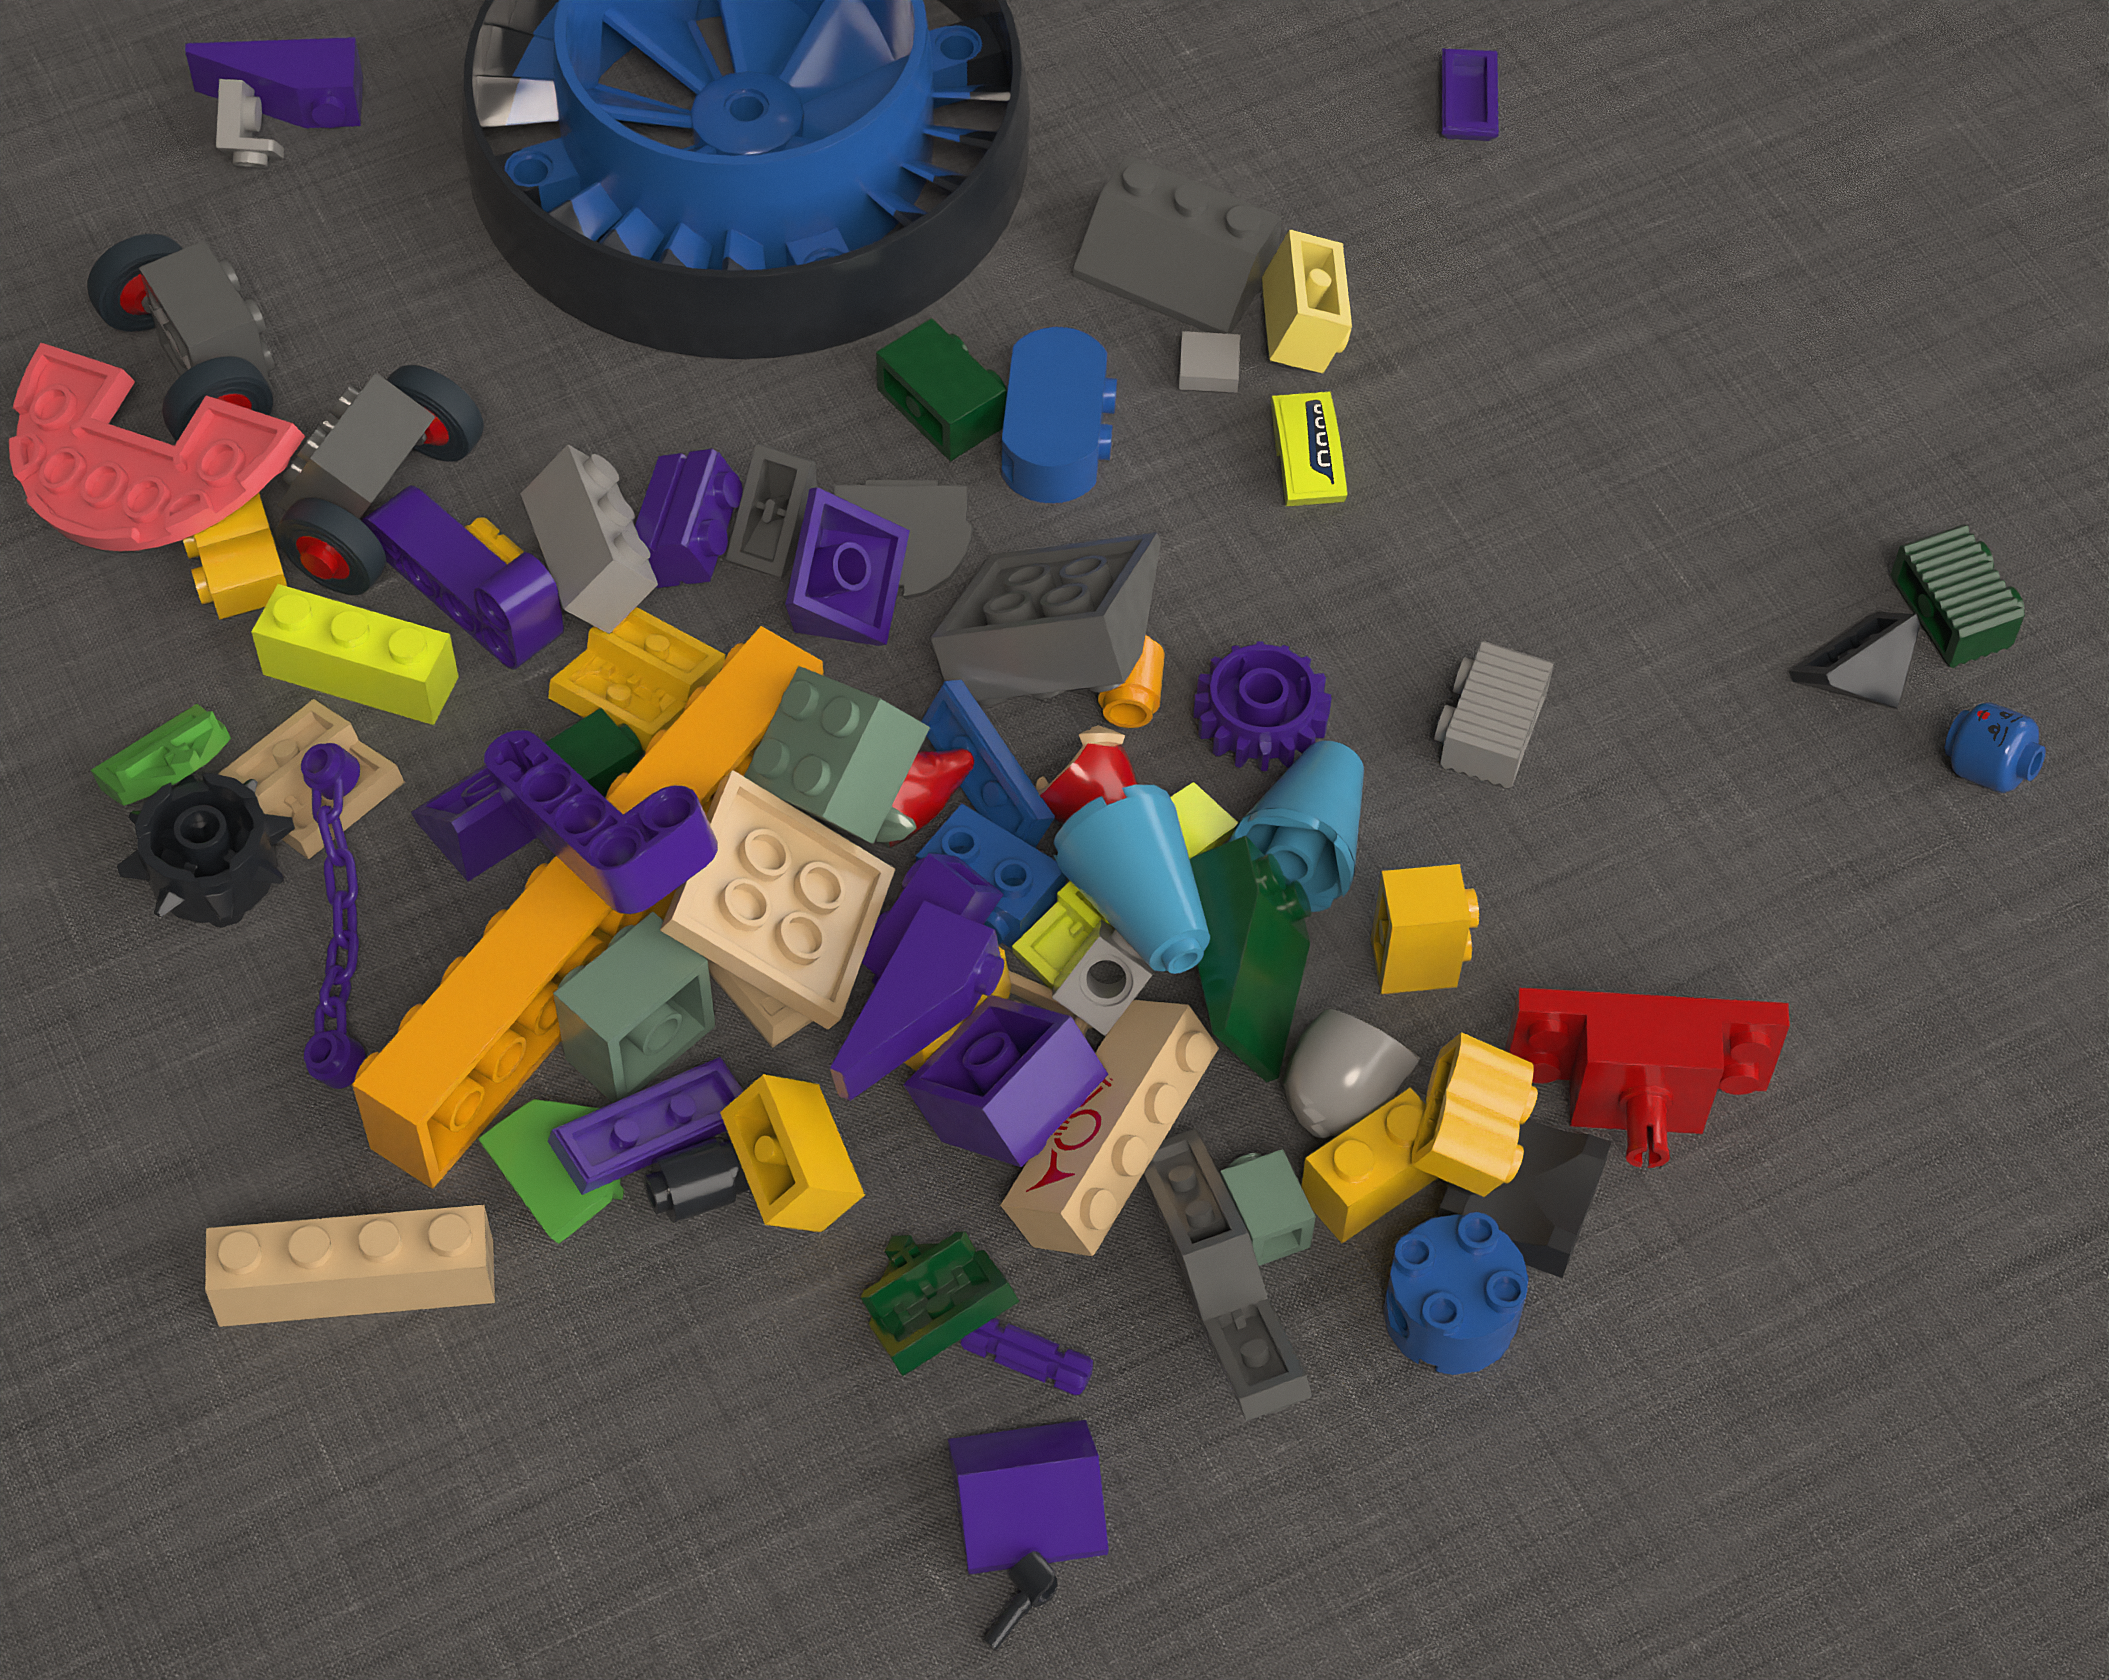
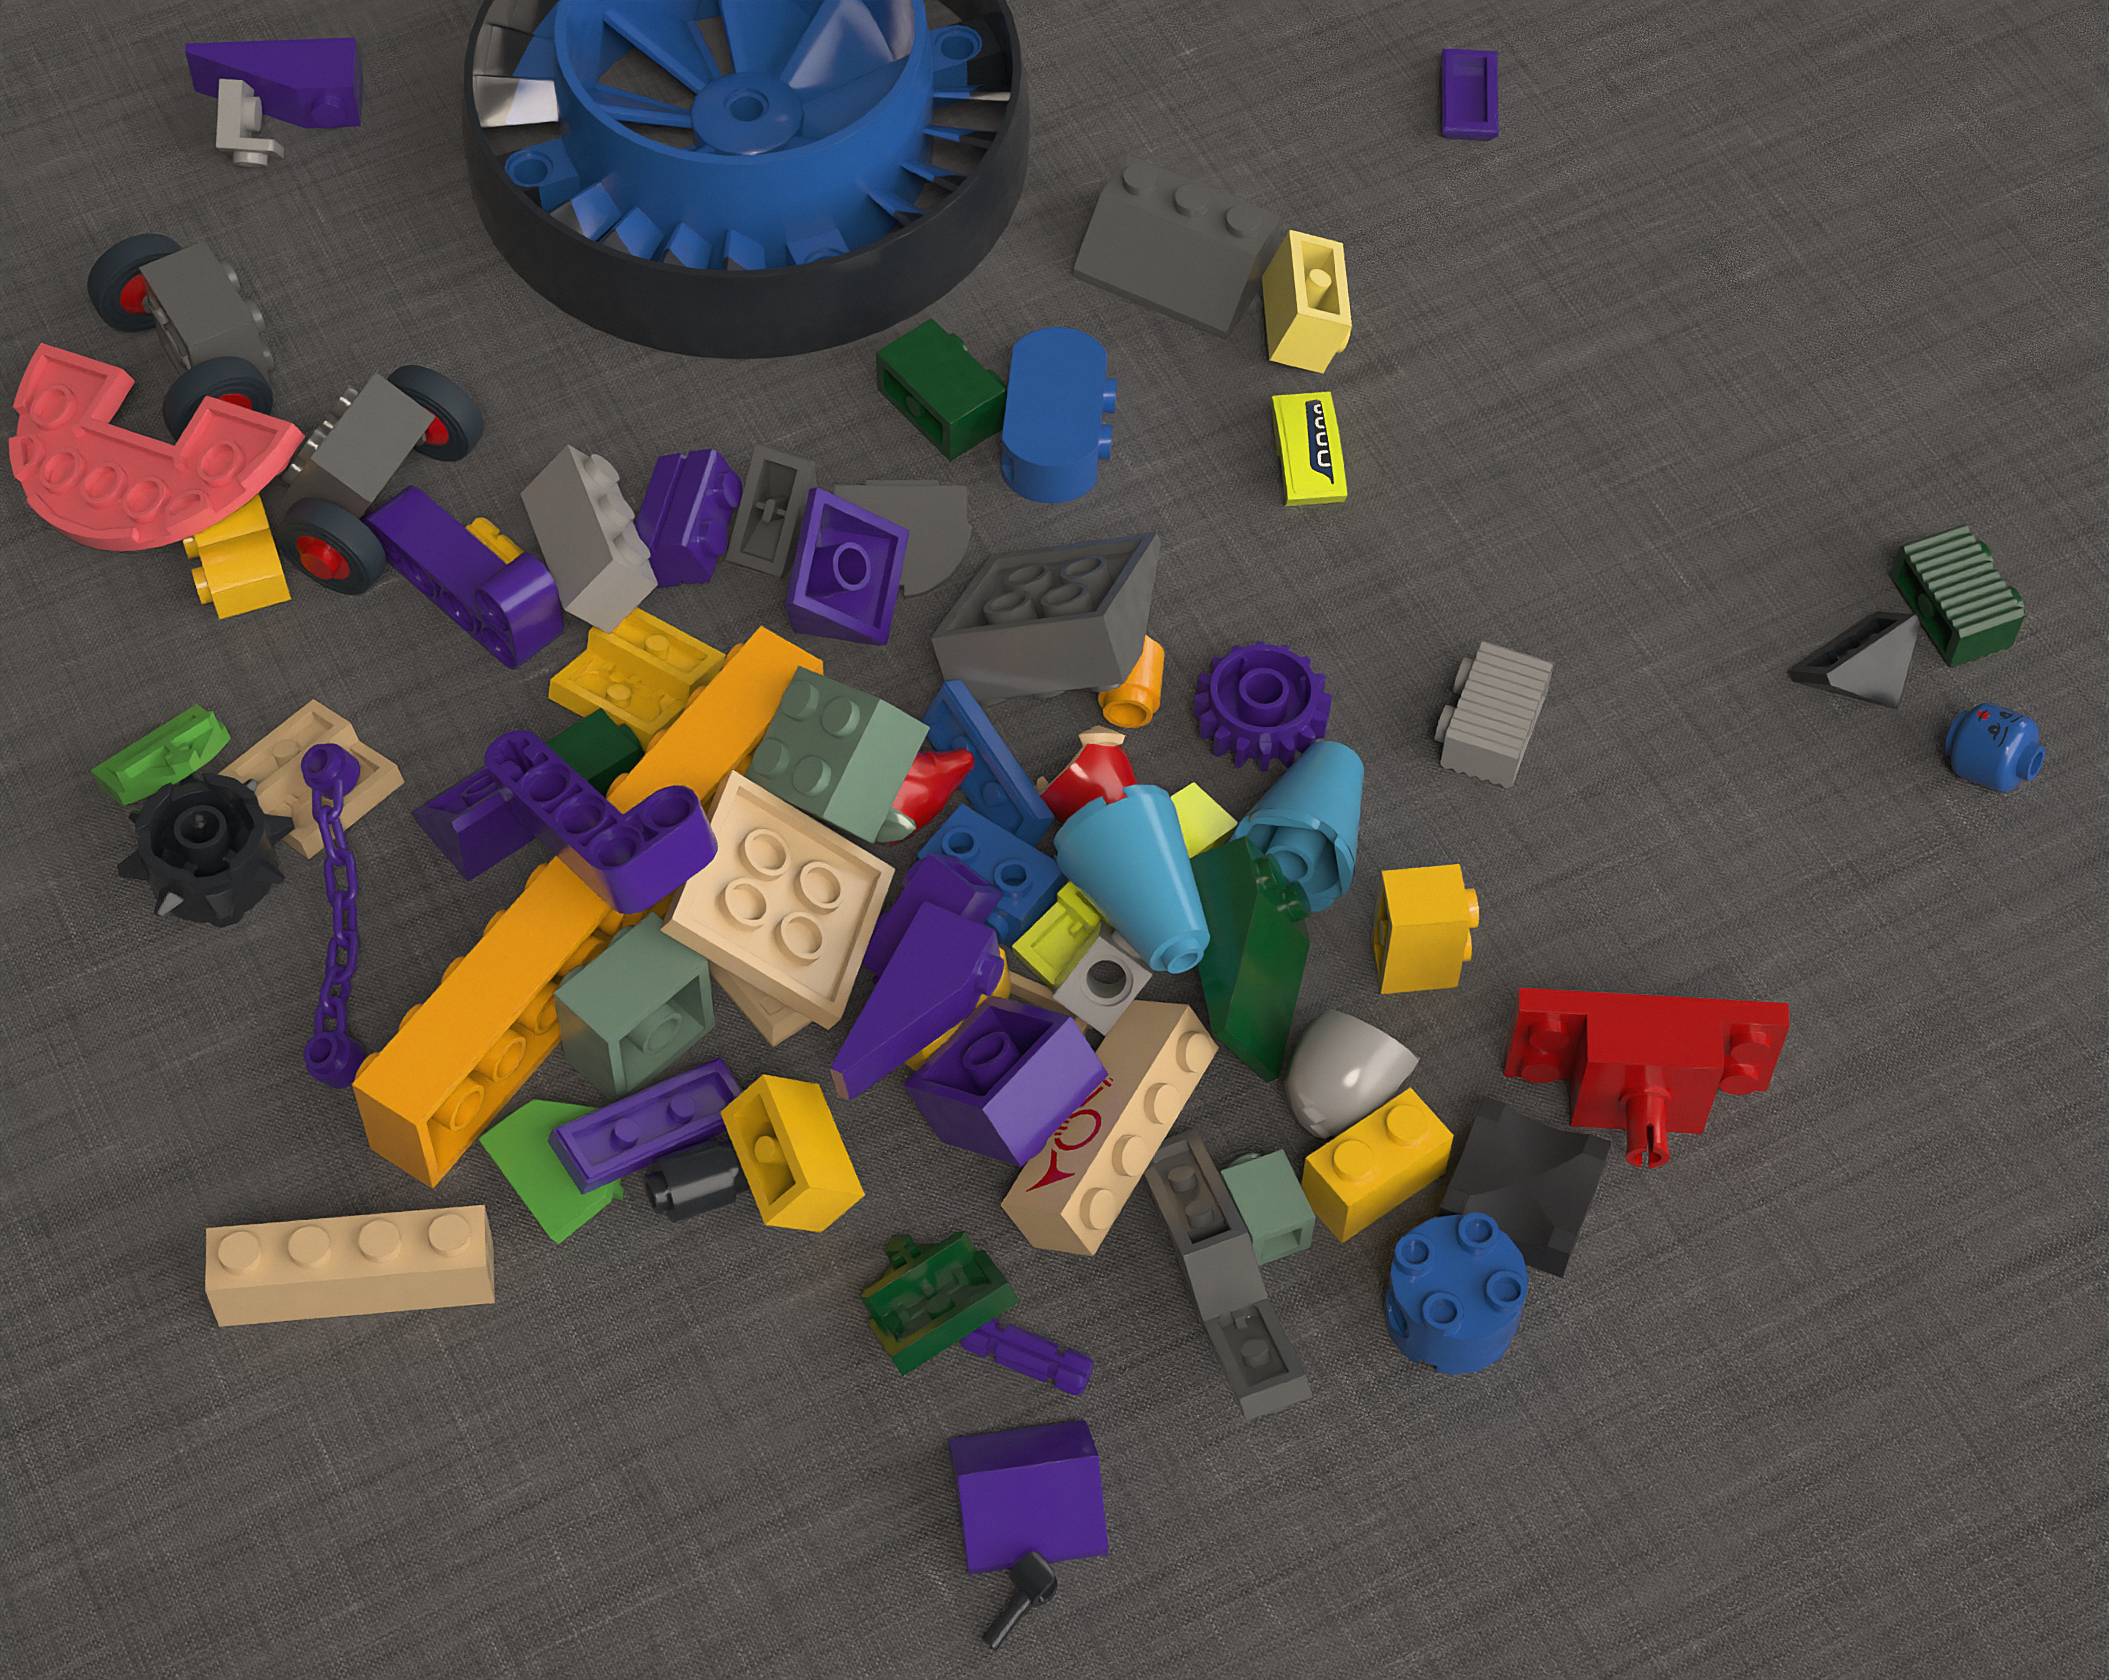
(355, 654): neon yellow brick -> none
(1209, 362): light grey tile -> none
(1474, 1115): yellow brick -> none

